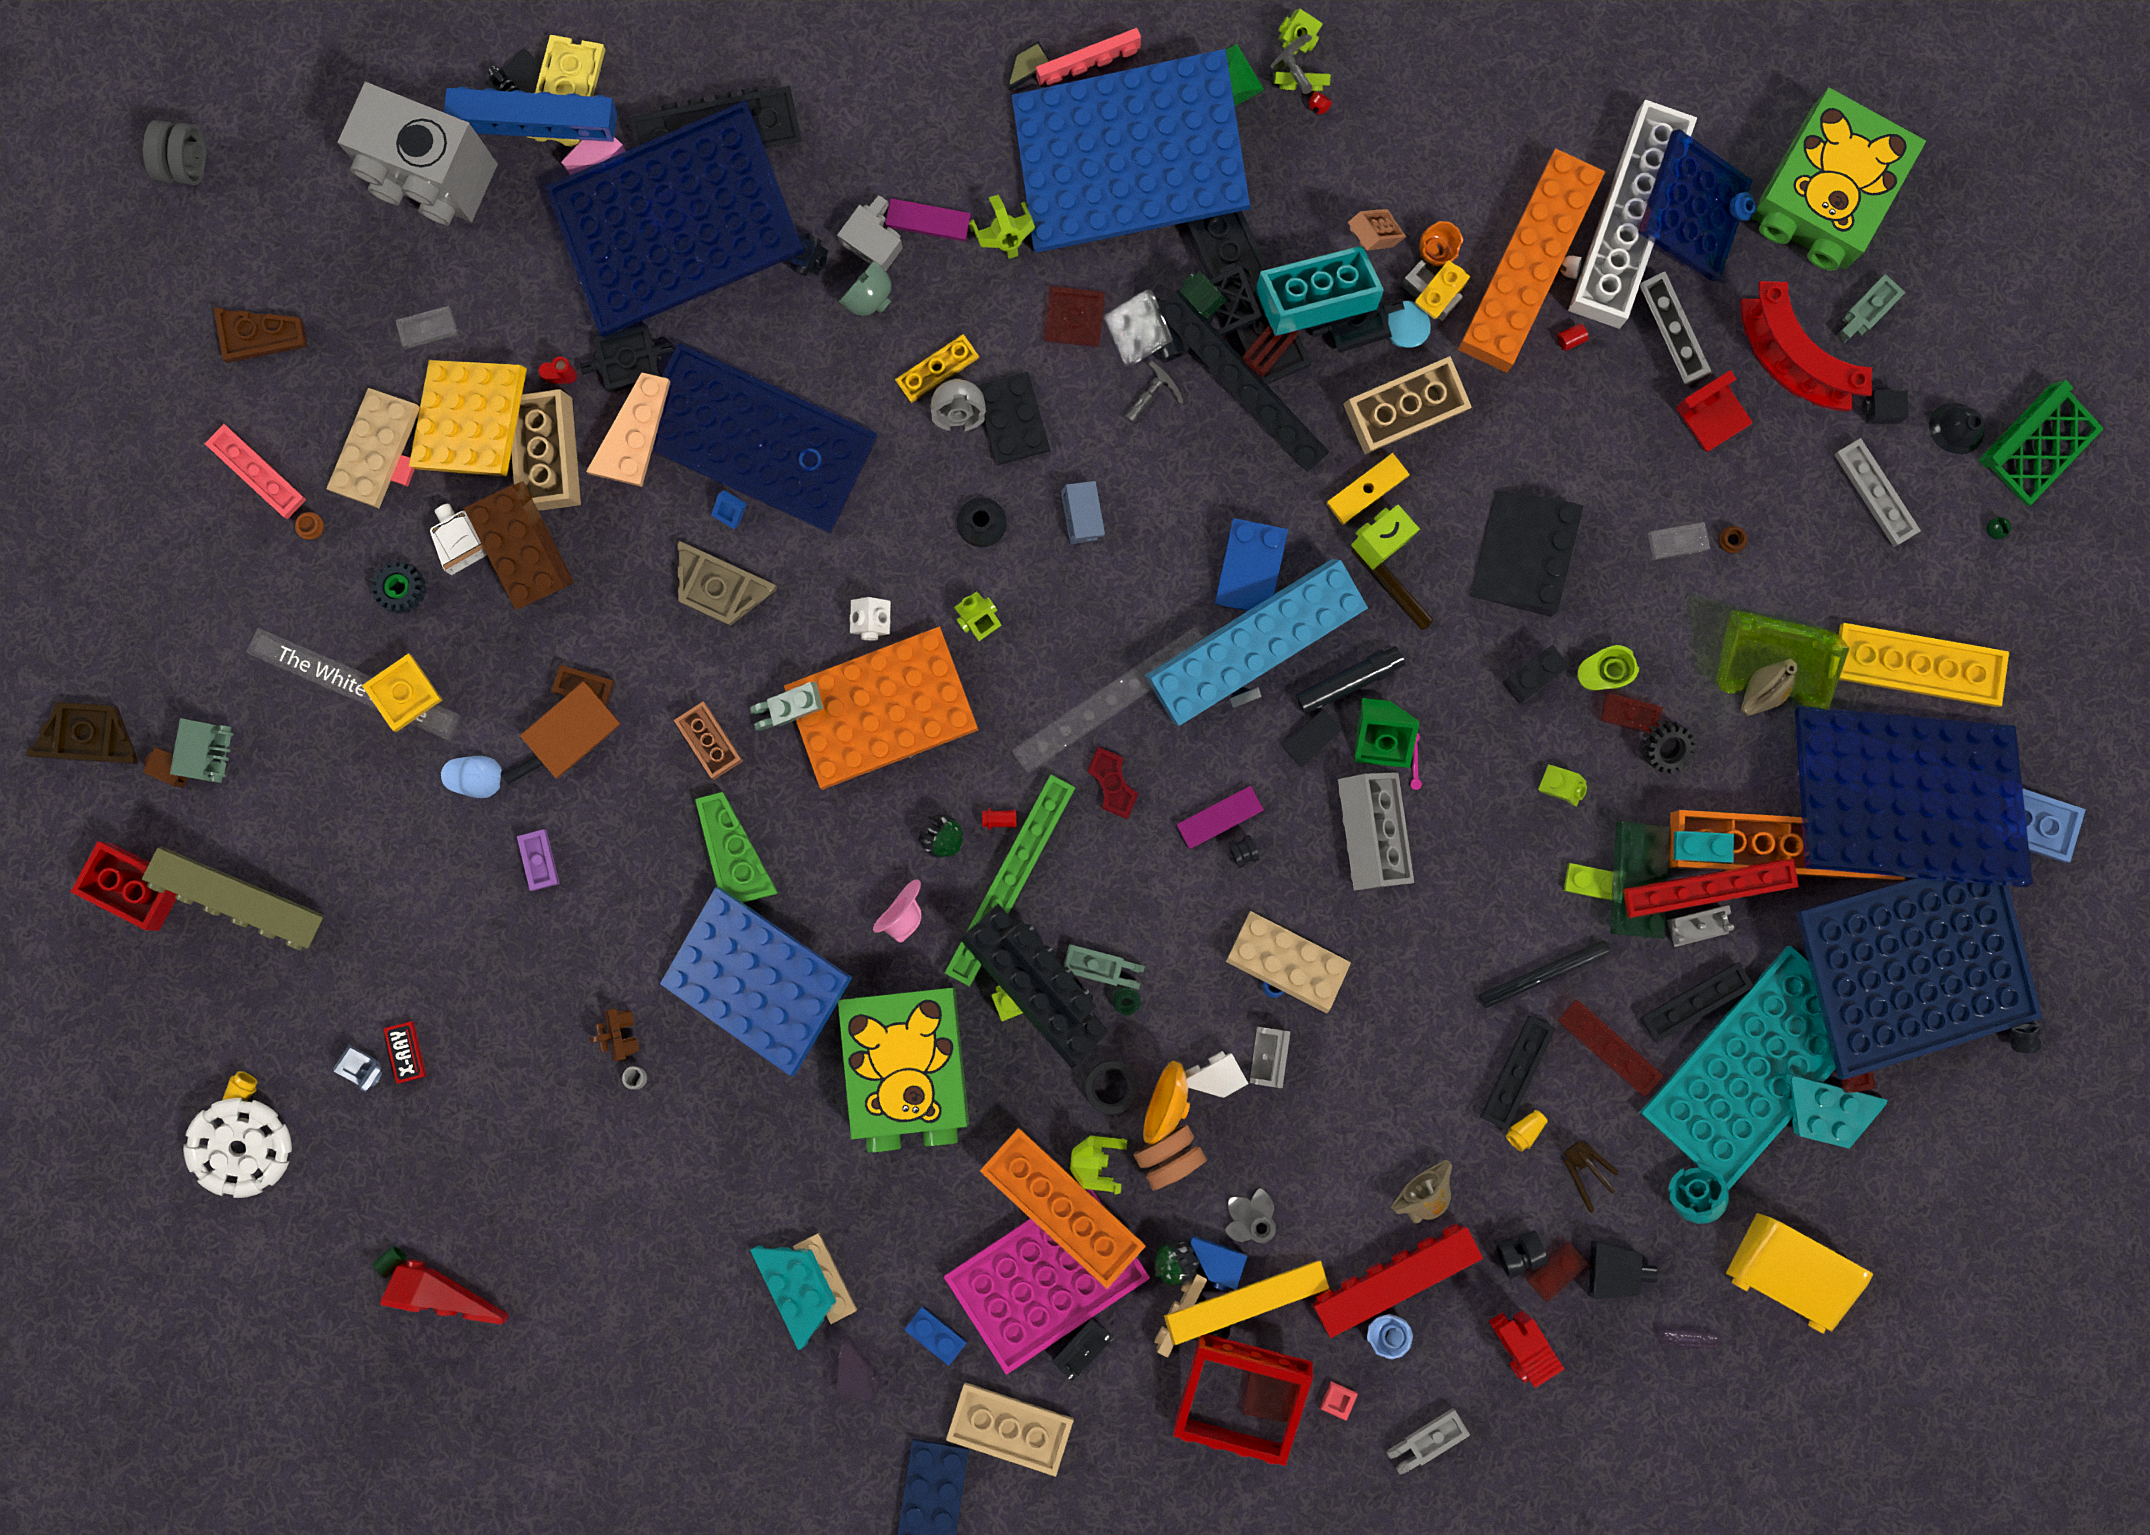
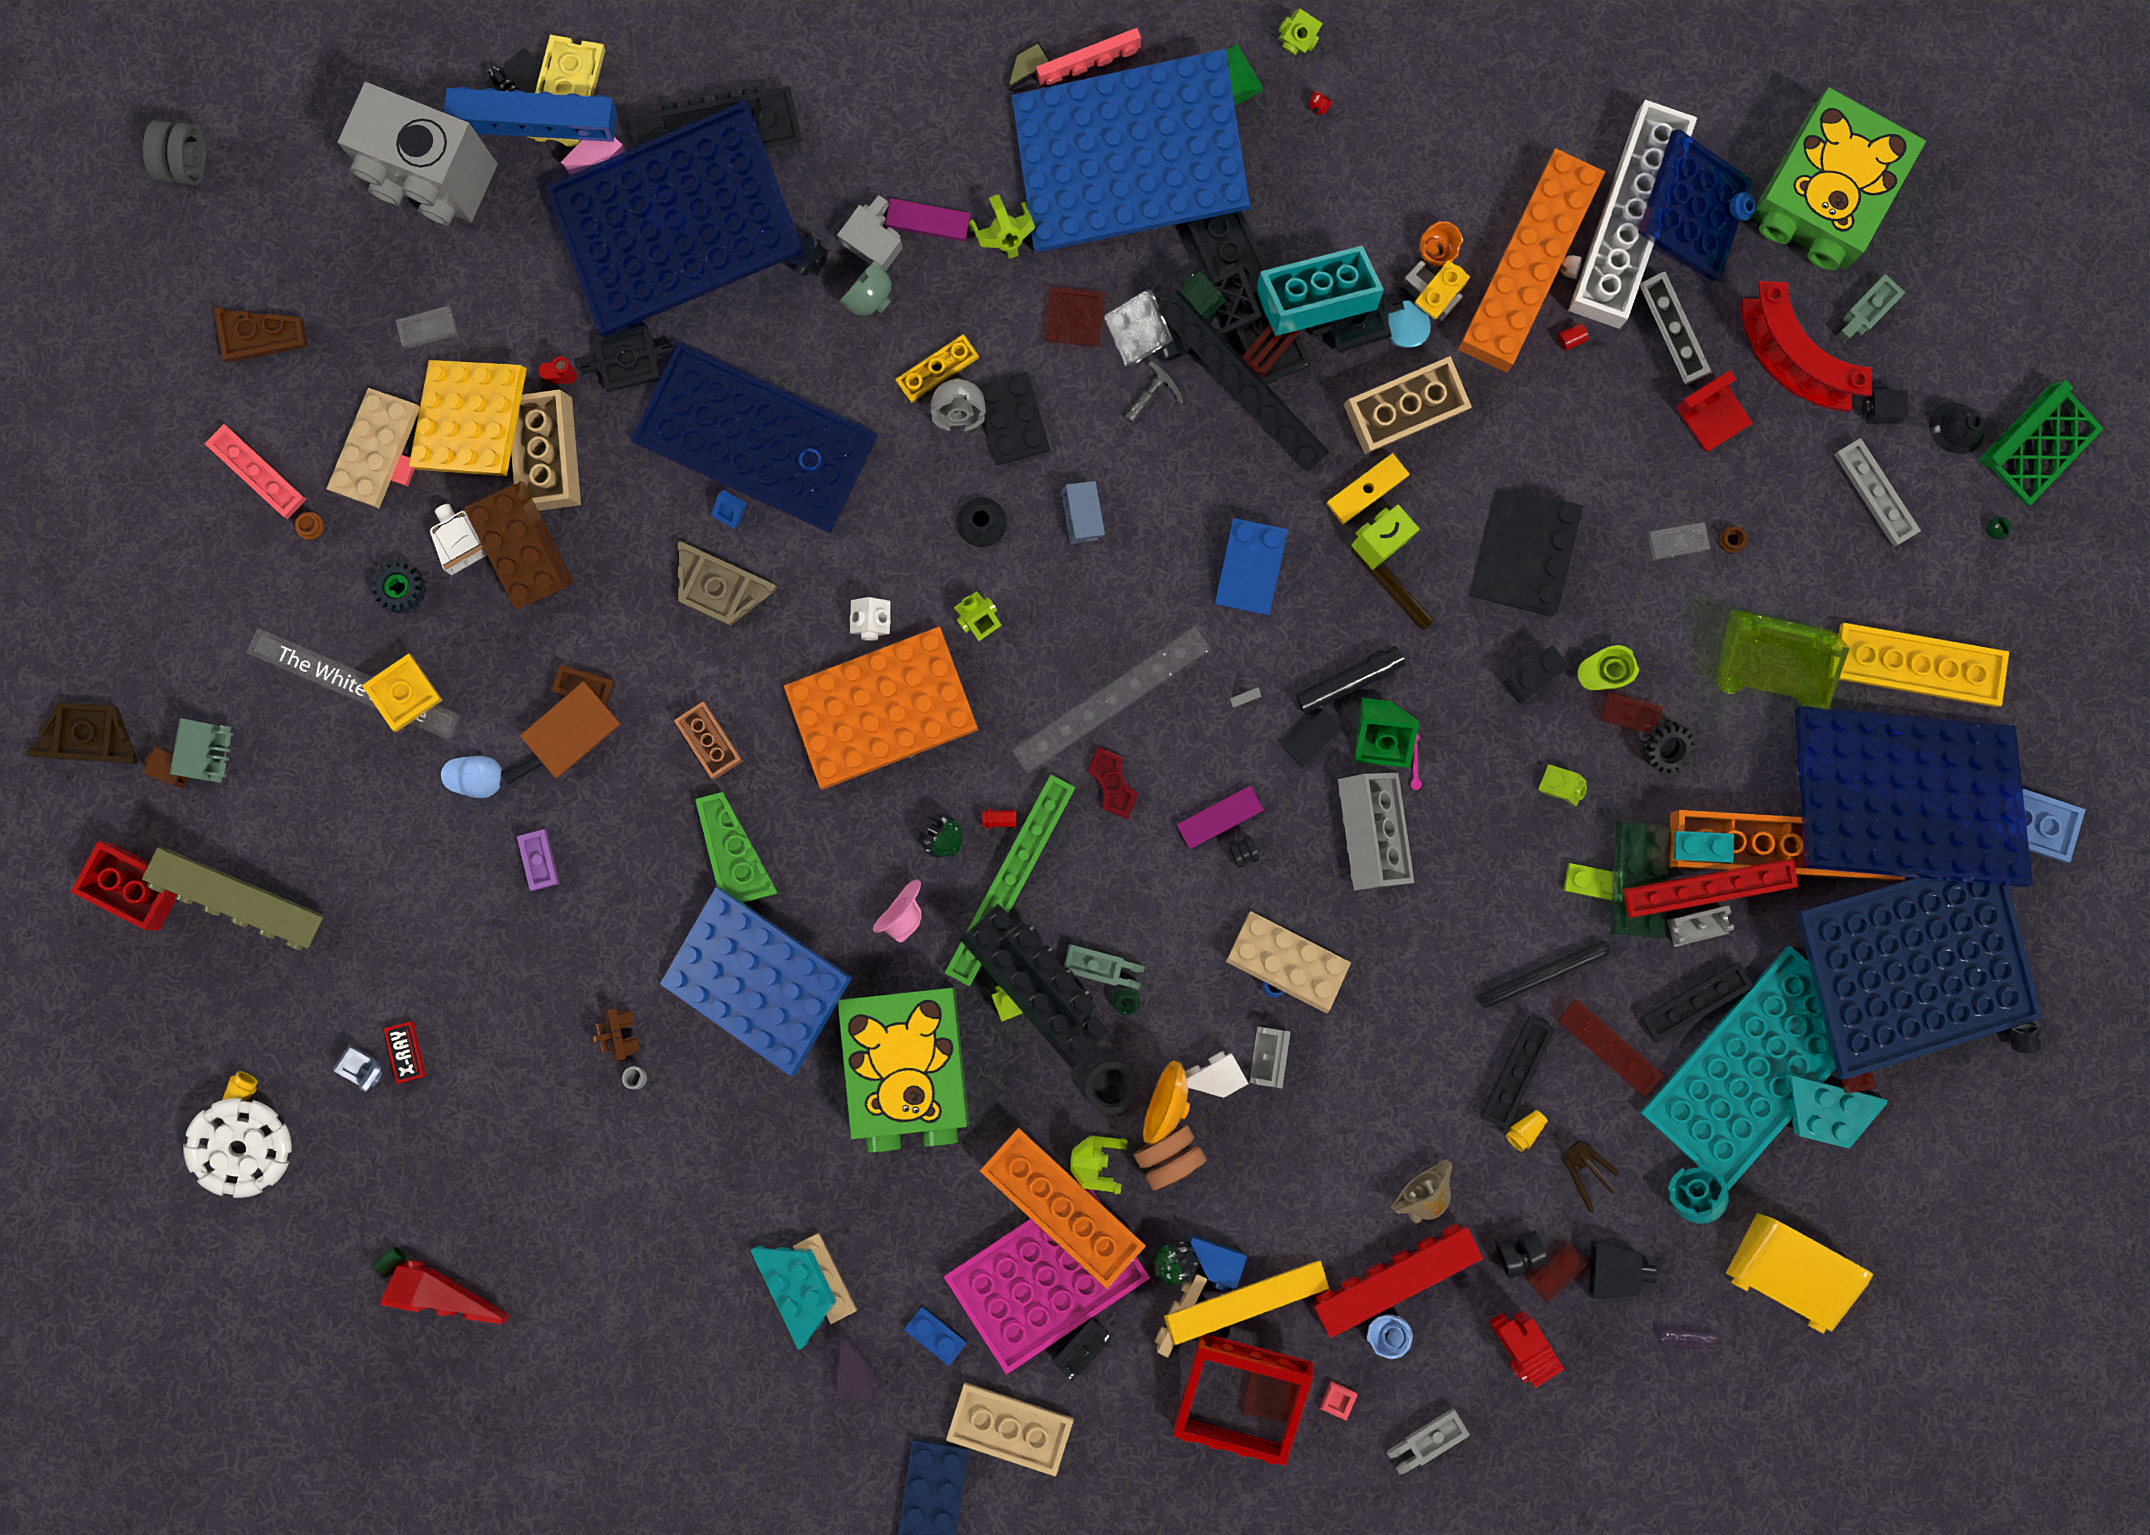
(630, 440): light nougat wing -> none
(789, 706): hinge -> none
(1248, 1214): flat silver plate -> none
(1256, 641): dark azure brick -> none
(1286, 58): flat silver piece -> none
(1287, 81): lime plate -> none
(1376, 229): nougat piece -> none
(1769, 687): dark tan hat -> none

